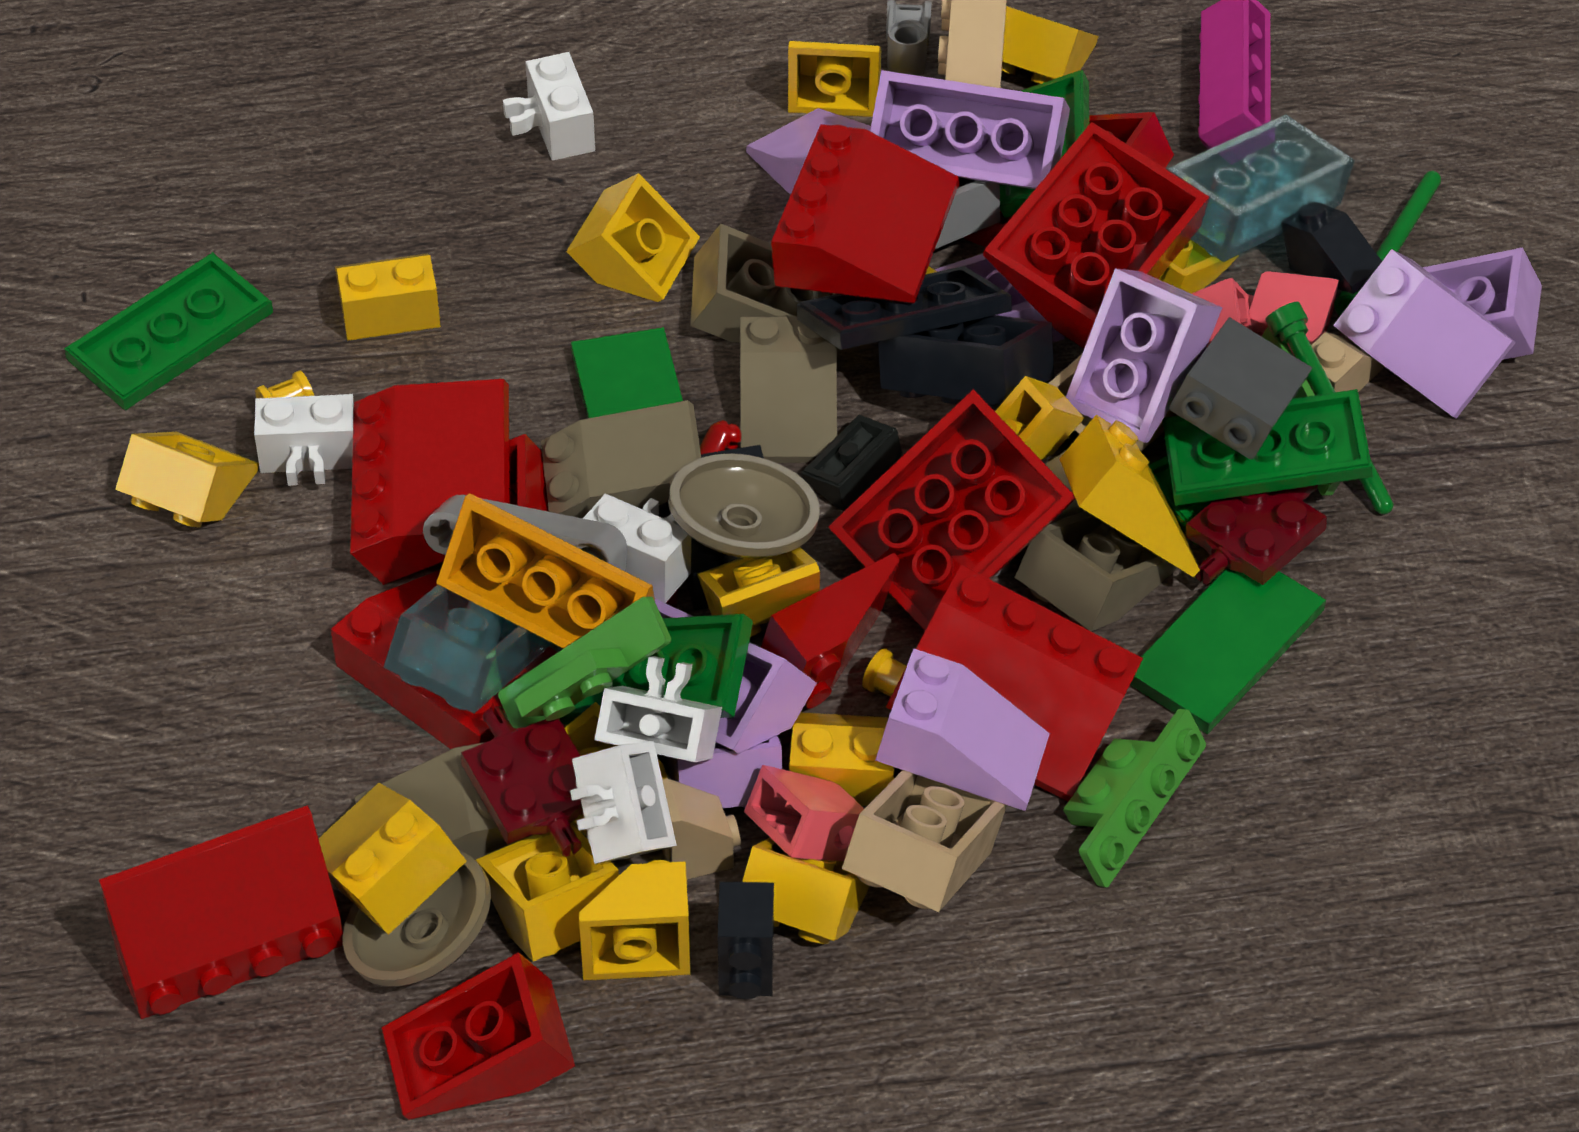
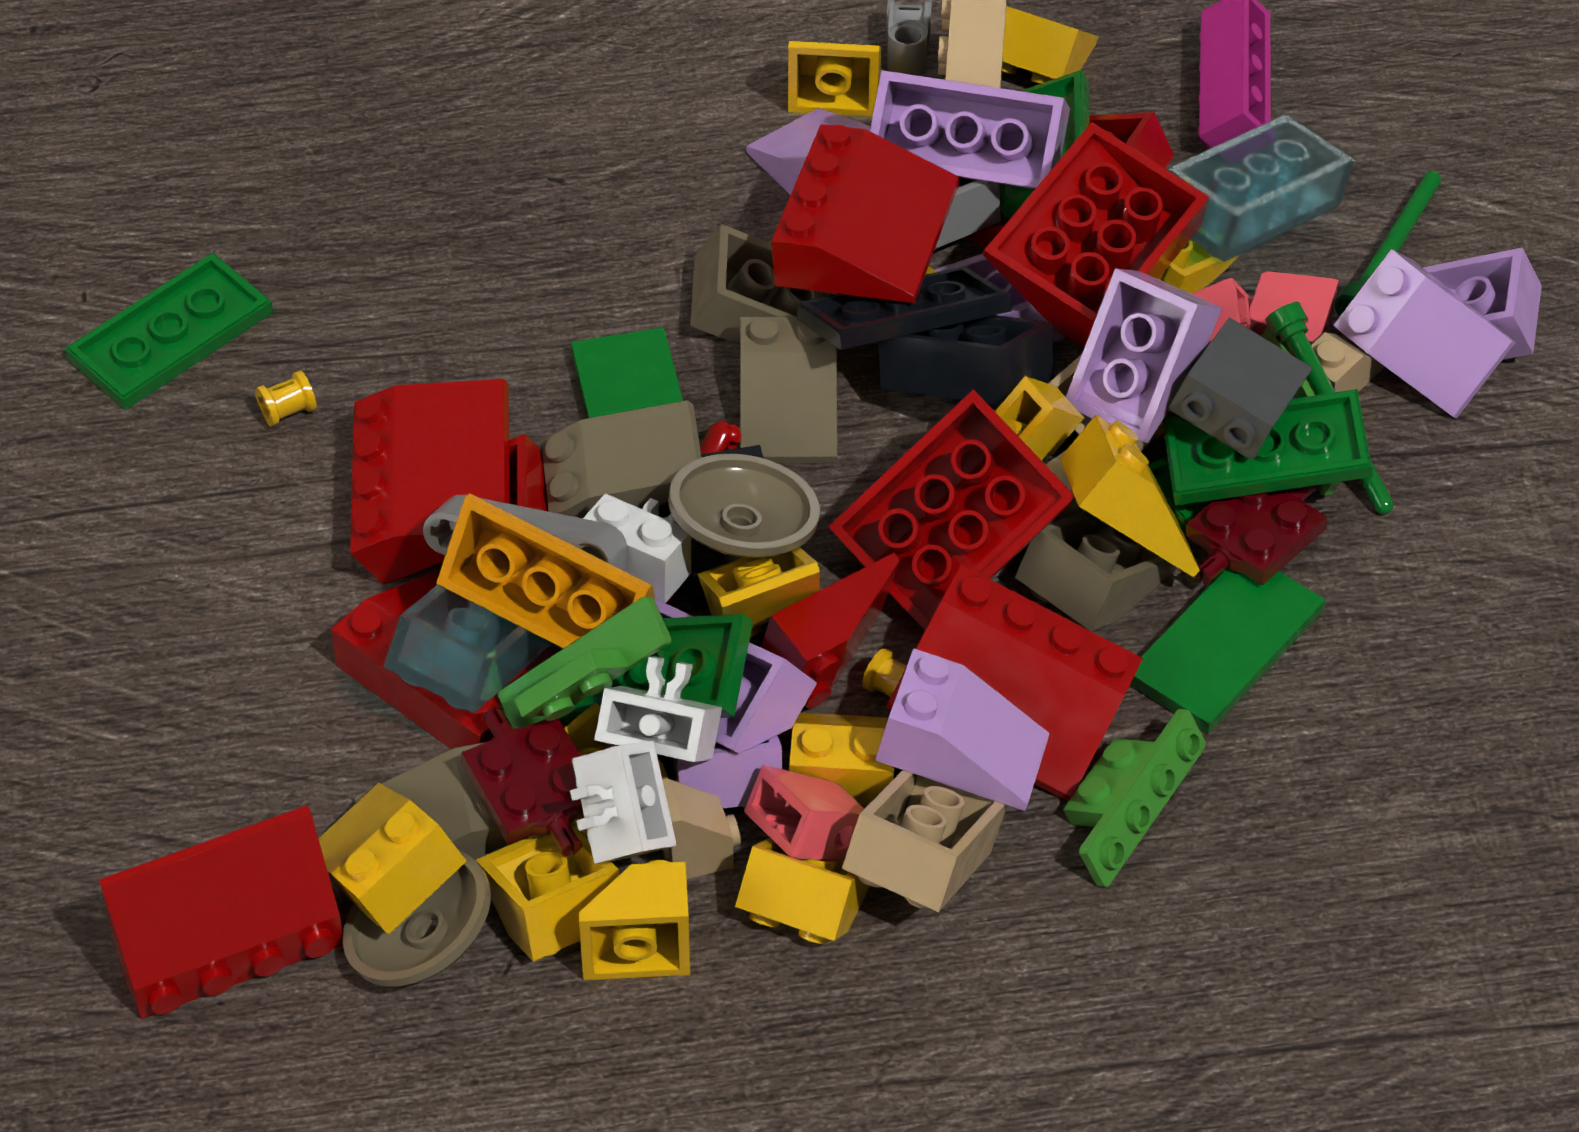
(183, 476): yellow slope -> none
(304, 434): white brick -> none
(388, 296): yellow slope -> none
(479, 1041): red slope -> none
(554, 105): white brick -> none
(633, 240): yellow slope -> none
(746, 939): black brick -> none
(853, 461): pearl dark grey slope -> none
(1328, 245): black slope -> none

